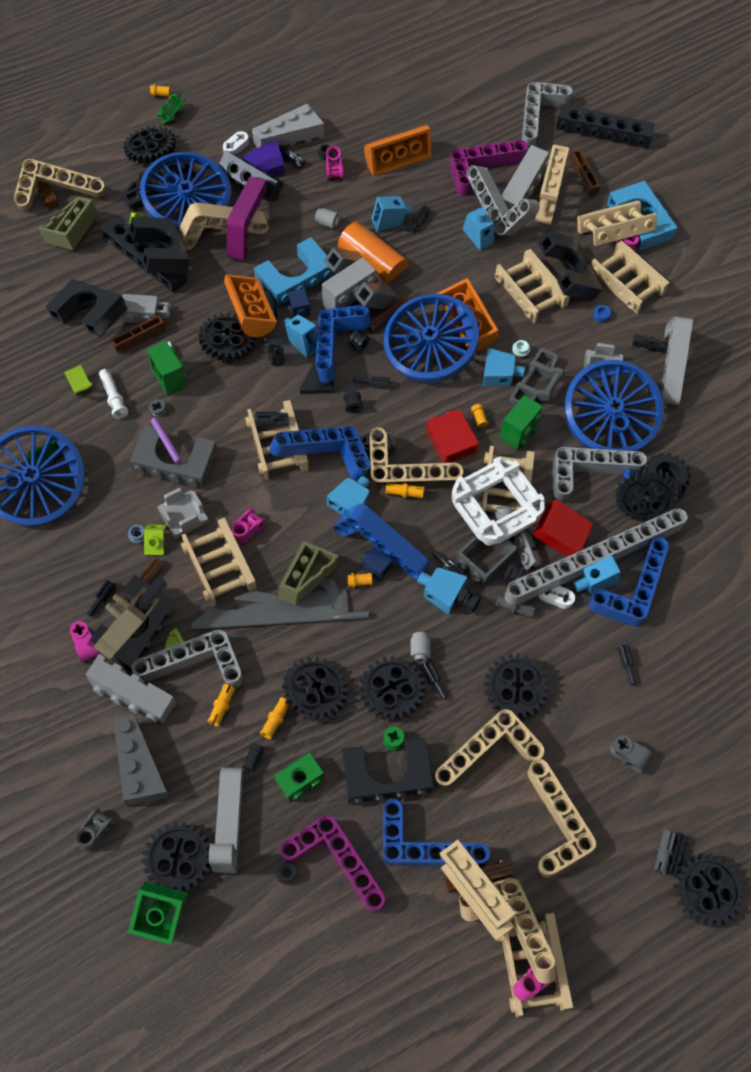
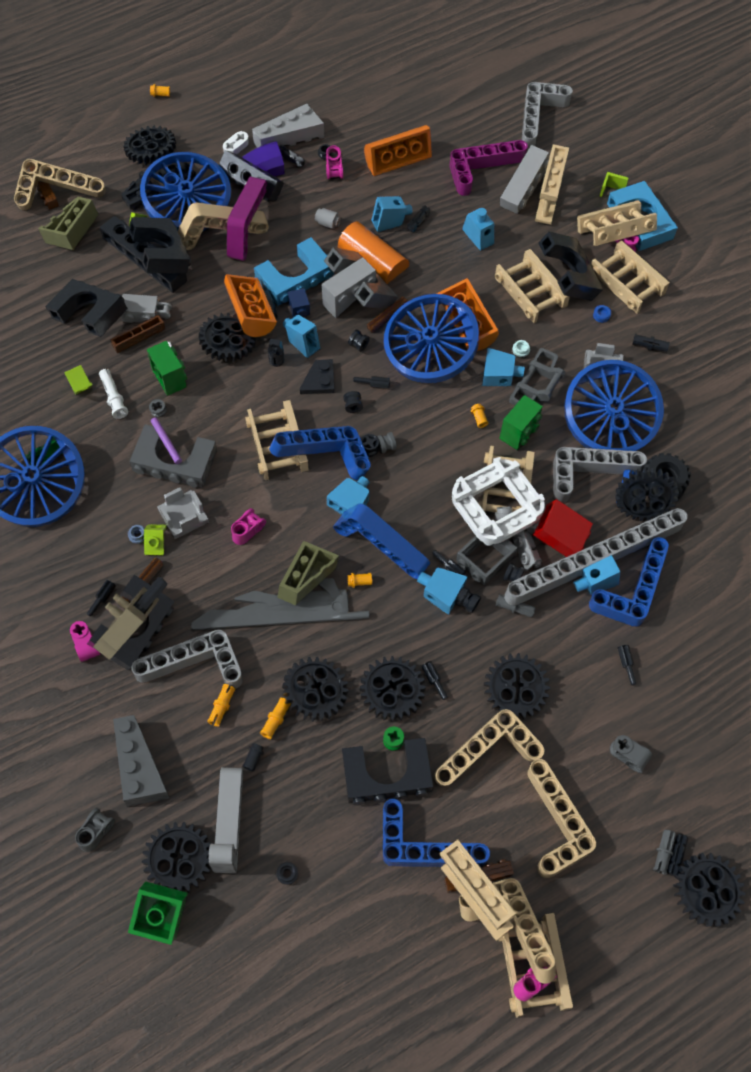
(129, 690): light grey wedge -> none
(173, 639): lime tile -> none
(175, 106): green hinge -> none
(238, 562): tan fence -> none
(271, 419): black hinge -> none
(304, 766): green brick -> none
(329, 323): blue beam -> none
(340, 856): magenta beam -> none
(376, 563): dark blue brick -> none
(405, 490): light orange pin -> none
(406, 468): tan beam -> none
(420, 647): light grey brick -> none
(451, 436): red brick -> none
(505, 221): light grey beam -> none
(556, 597): white beam -> none
(585, 172): reddish brown piece -> none
(605, 126): black brick -> none
(614, 181): none -> lime bracket
(678, 332): light grey beam -> none

